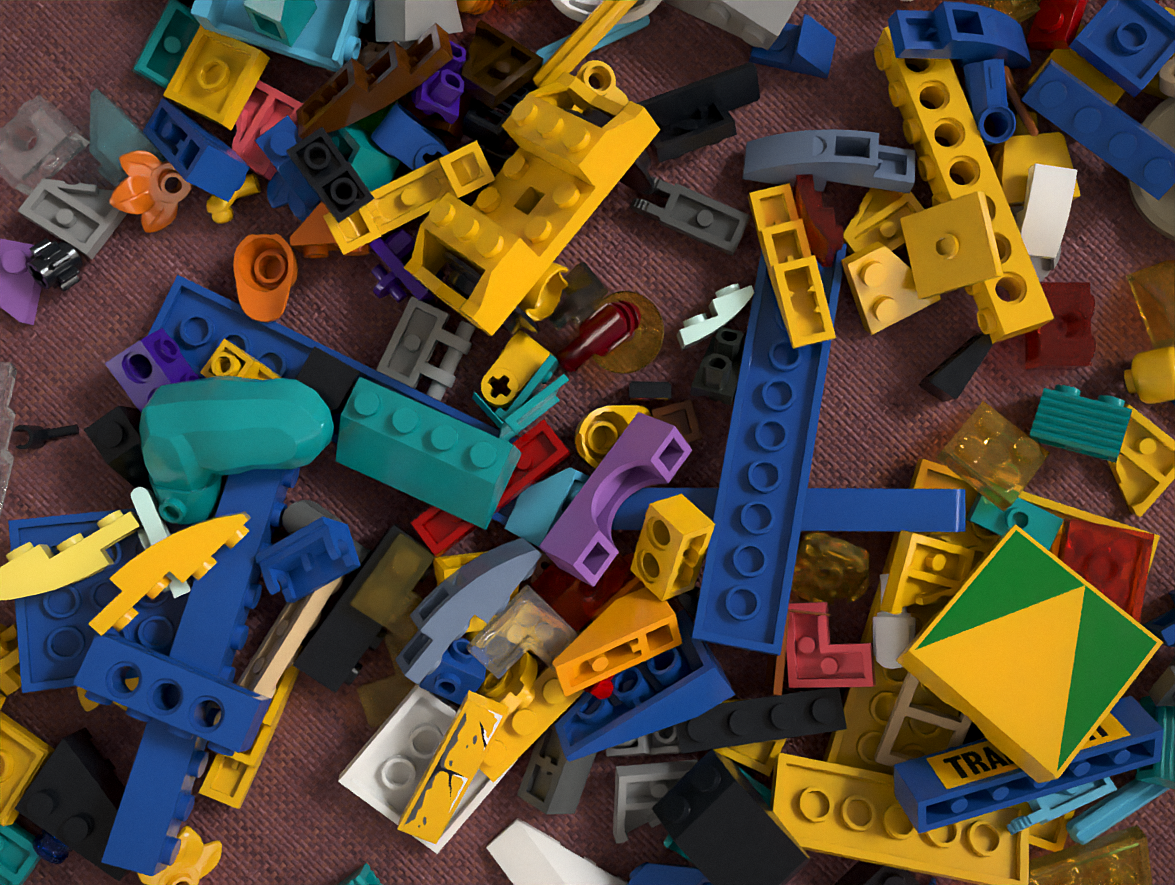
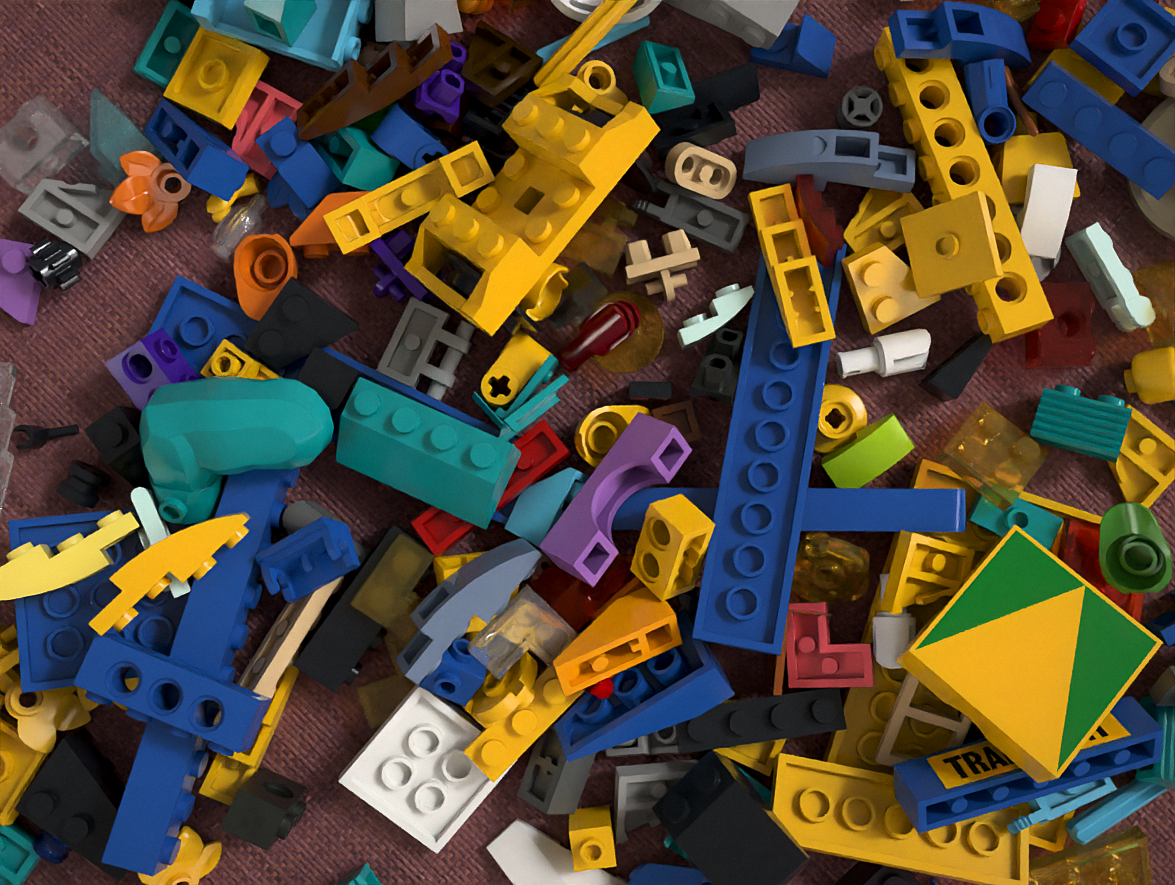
(52, 712): none -> yellow plate
(83, 484): none -> black wheel
(237, 225): none -> clear plant
(265, 809): none -> pearl dark grey brick
(297, 324): none -> black wing
(330, 175): black slope -> none
(453, 767): yellow tile -> none
(592, 838): none -> yellow brick
(598, 244): none -> clear yellow plate
(661, 77): none -> teal slope
(678, 258): none -> tan hips
(700, 170): none -> tan plate
(853, 418): none -> yellow piece
(864, 103): none -> dark grey wheel
(869, 455): none -> lime slope
(887, 355): none -> white arm
(1110, 279): none -> light aqua hinge
(1133, 550): none -> bright green piece

